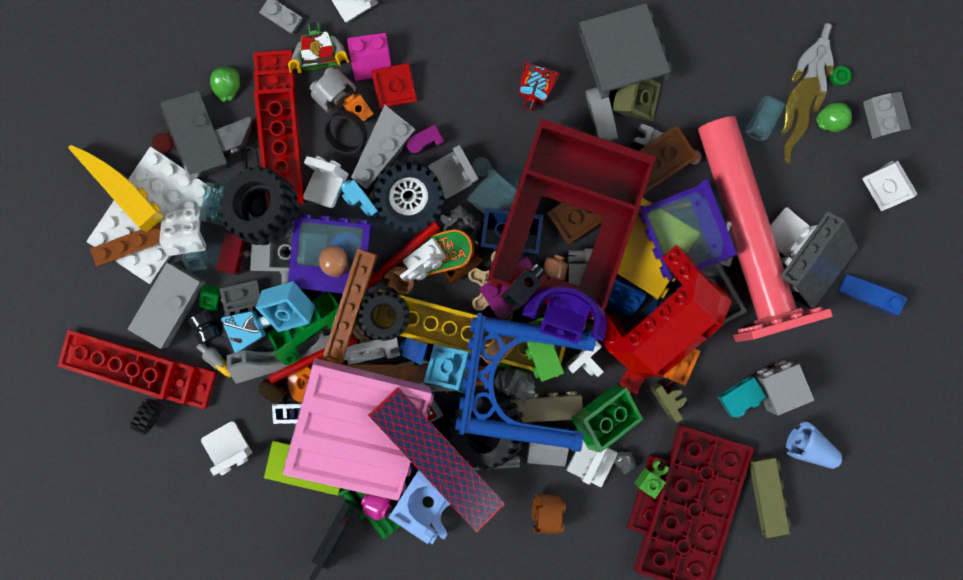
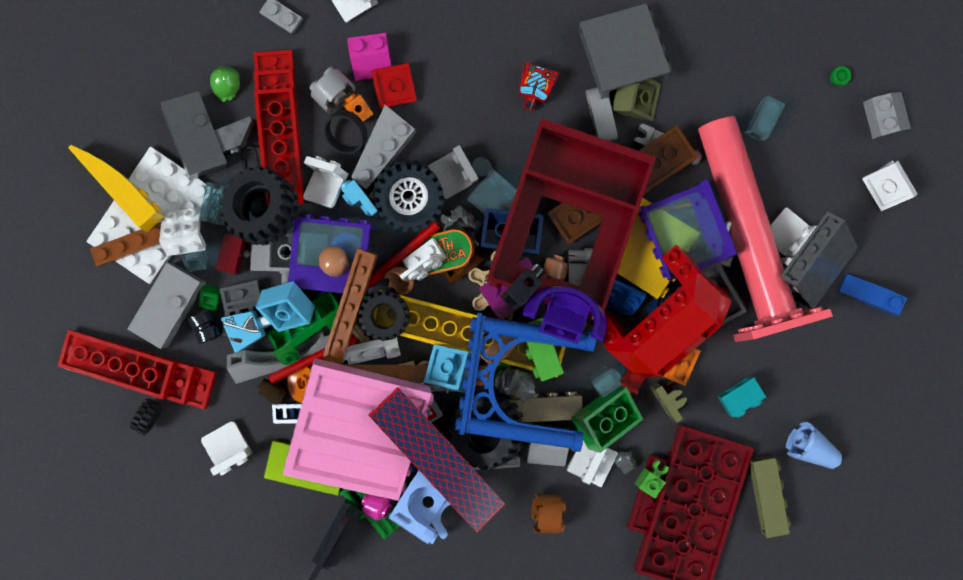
(162, 143): clear red tile -> none
(213, 357): light grey piece -> none
(317, 51): torso -> none
(414, 350): blue slope -> none
(424, 139): magenta leg -> none
(583, 359): white bracket -> none
(605, 380): none -> clear light blue brick
(783, 387): light grey brick -> none
(813, 83): piece -> none
(835, 117): bright green hair -> none

